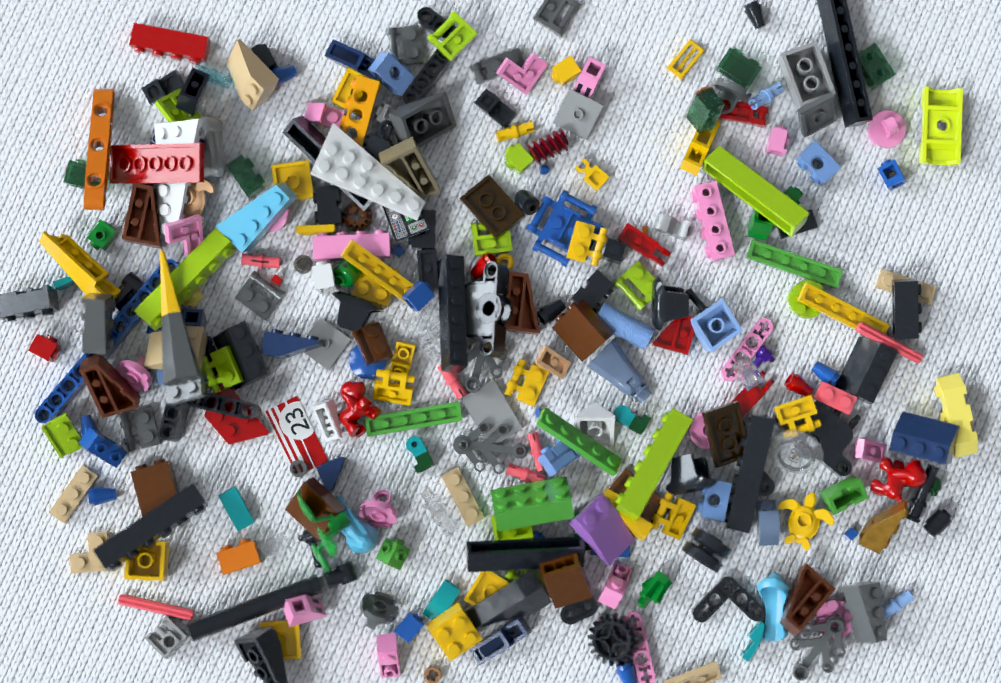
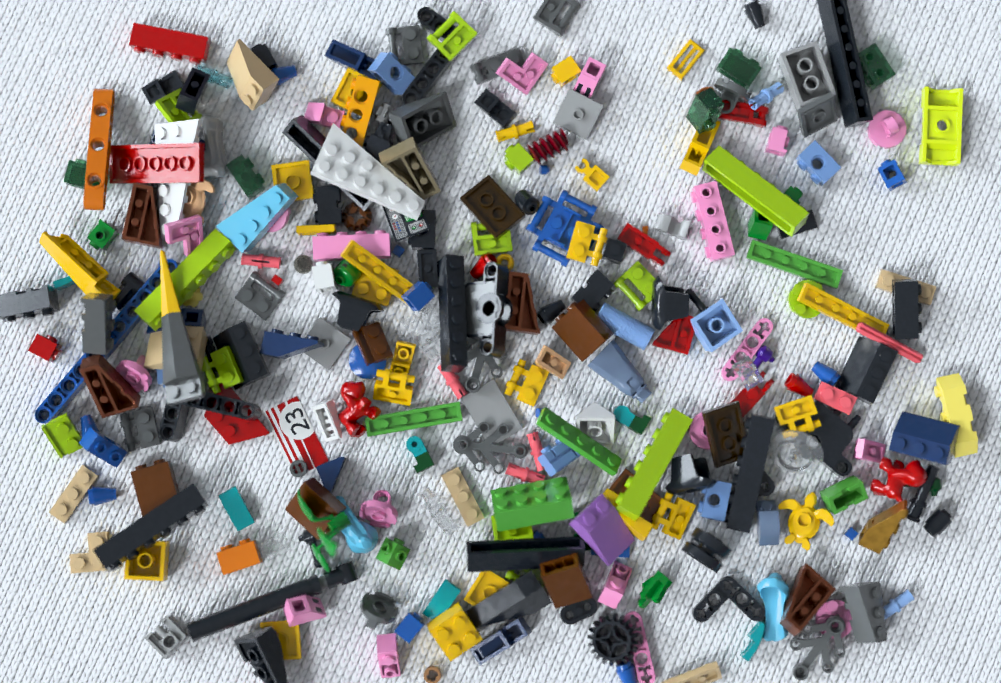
(156, 607): coral axle -> none

